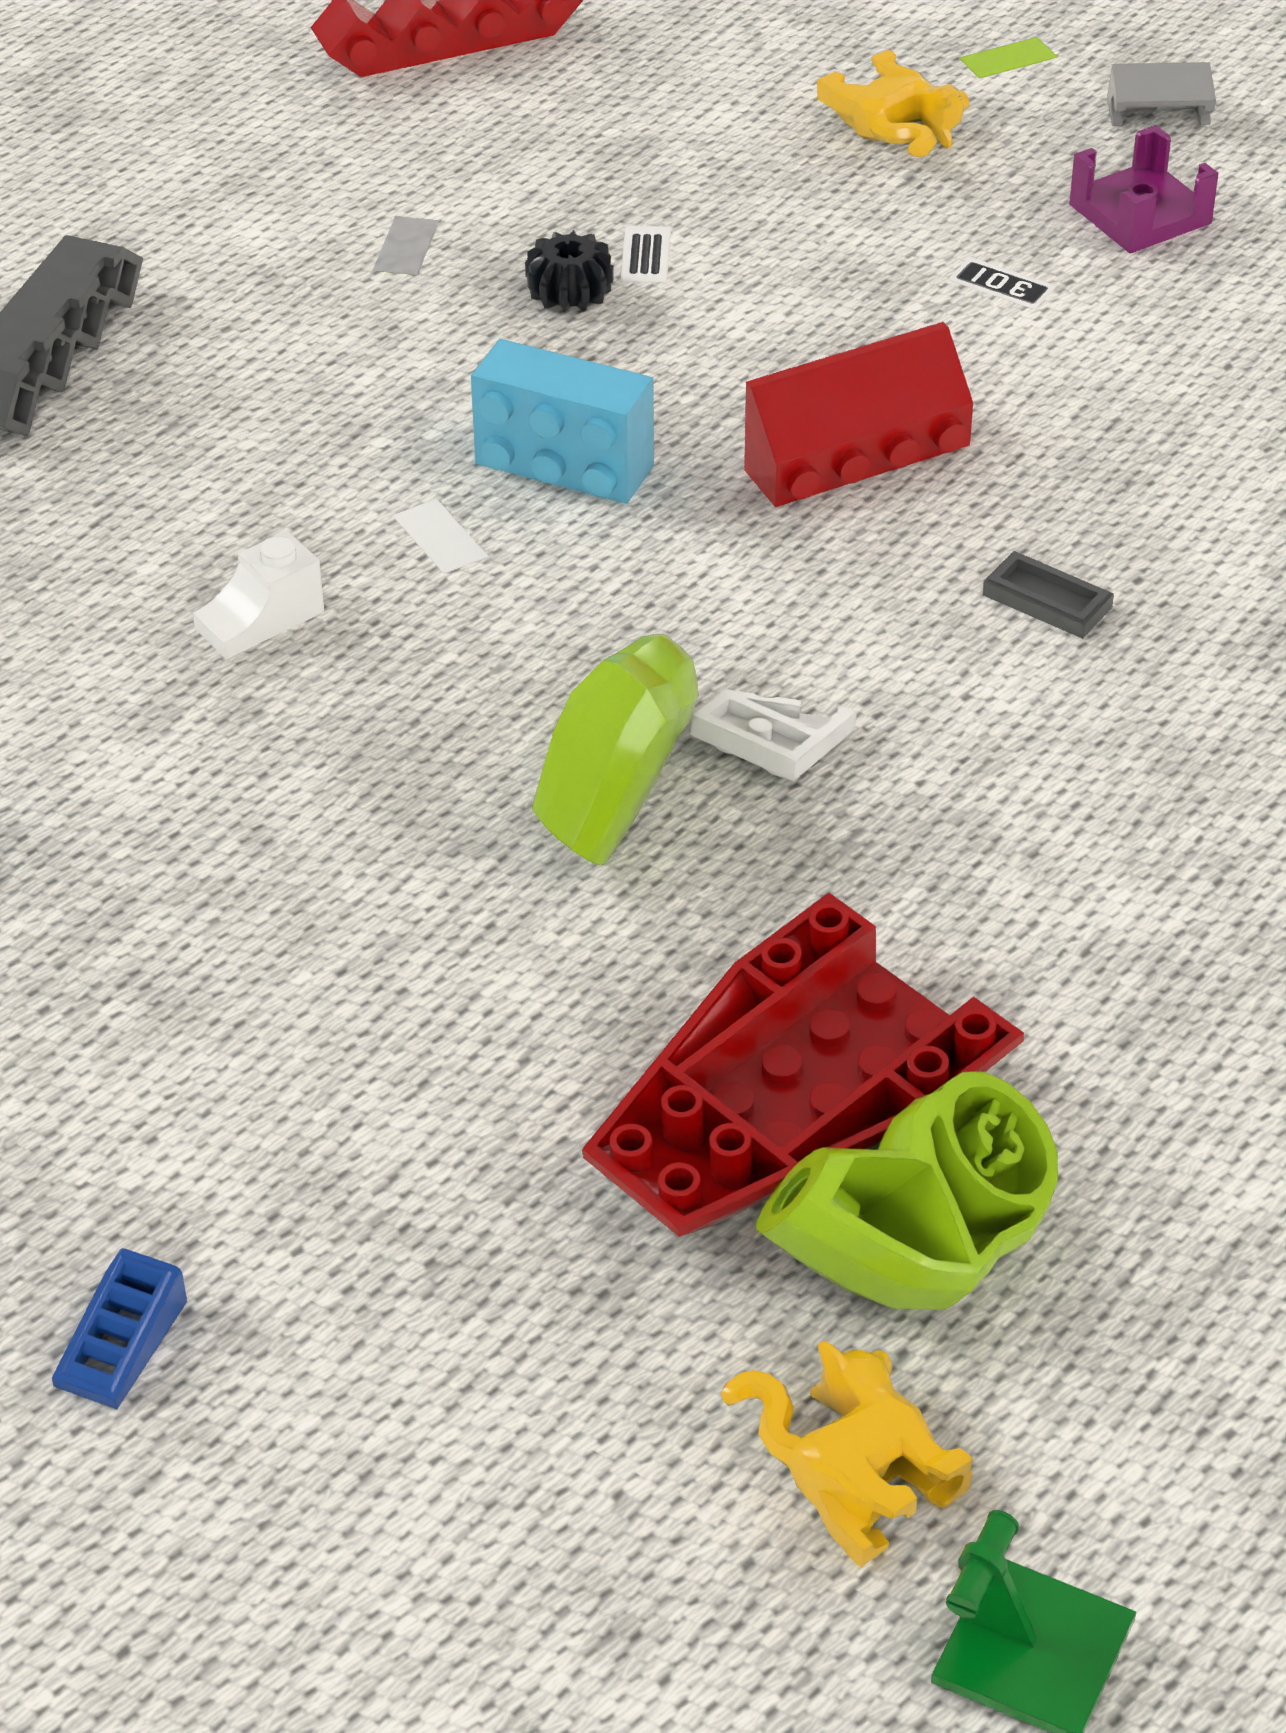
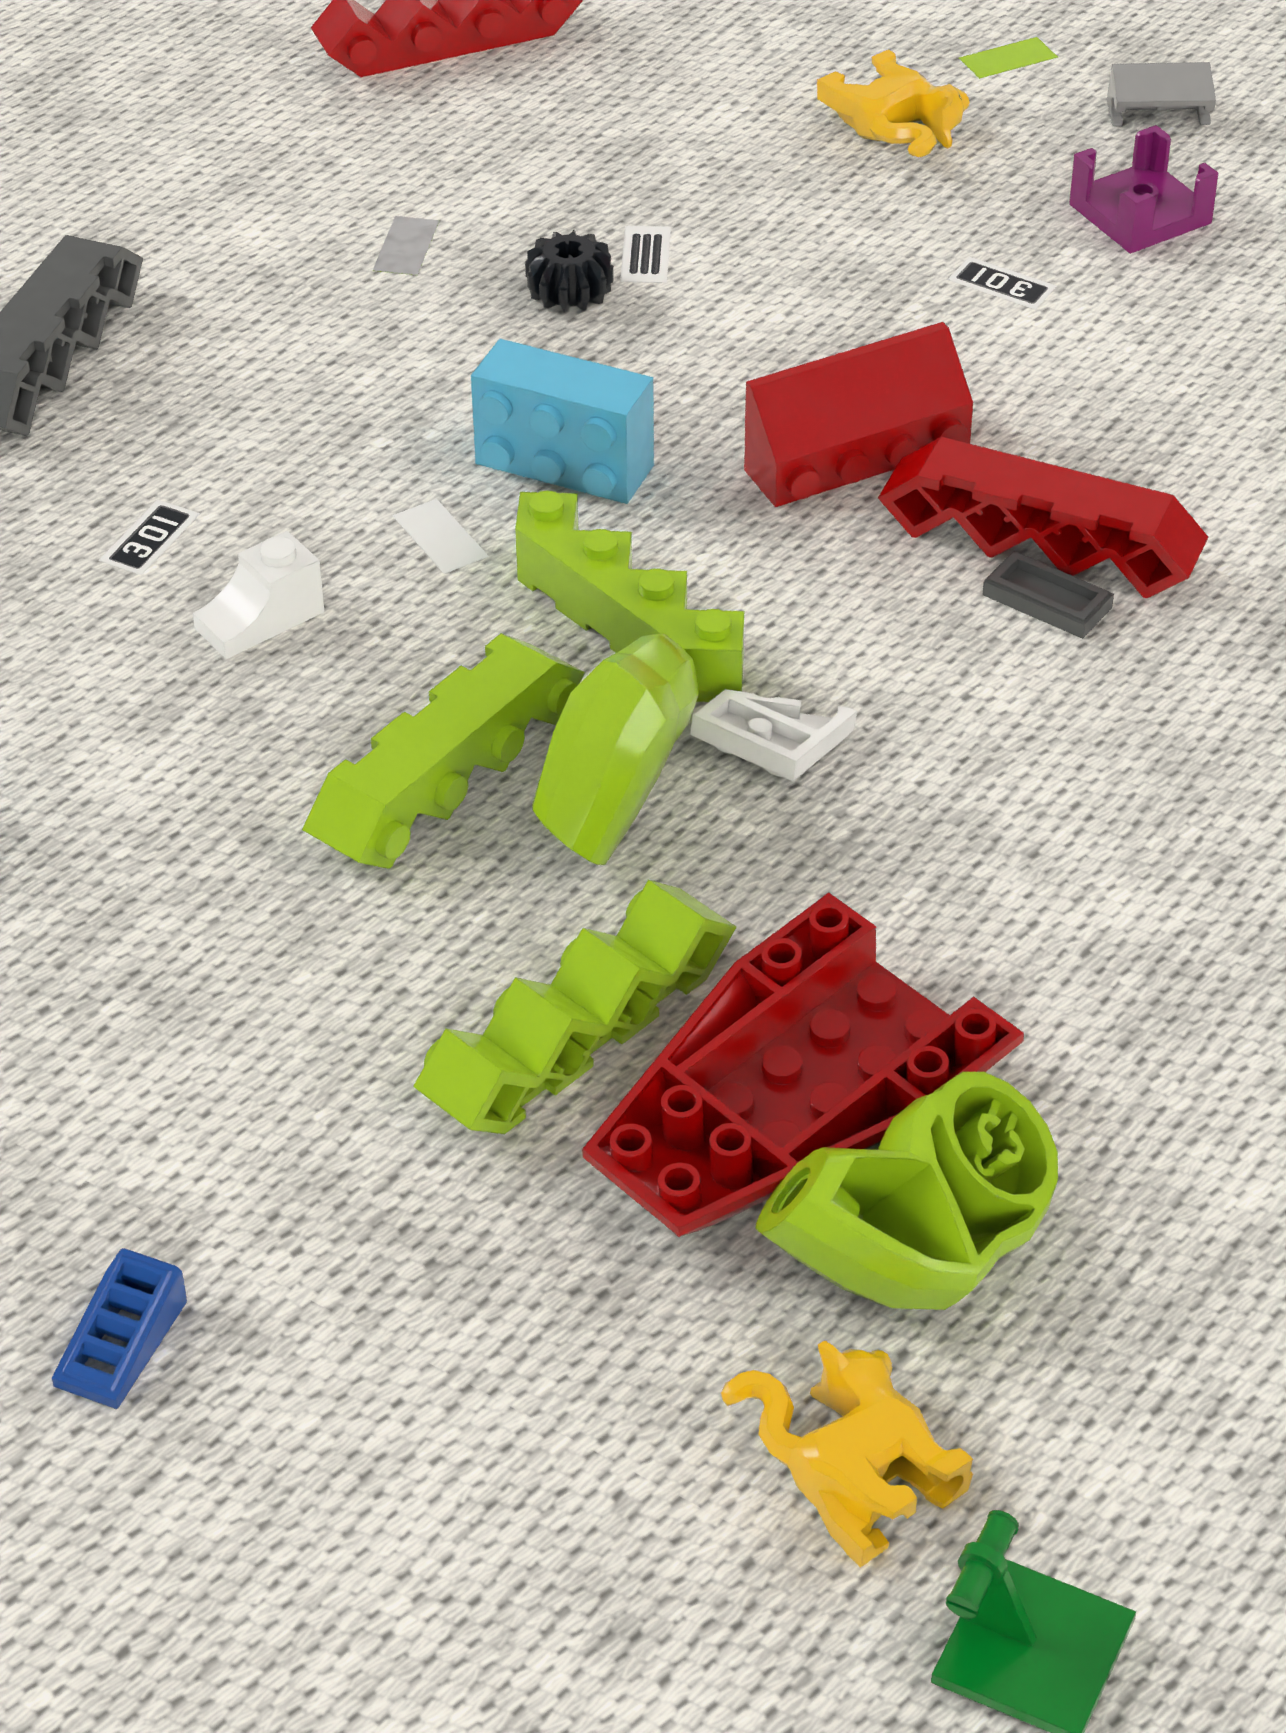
(149, 537): none -> sticker
(428, 757): none -> lime brick
(598, 589): none -> lime brick
(601, 992): none -> lime brick
(1066, 512): none -> red brick

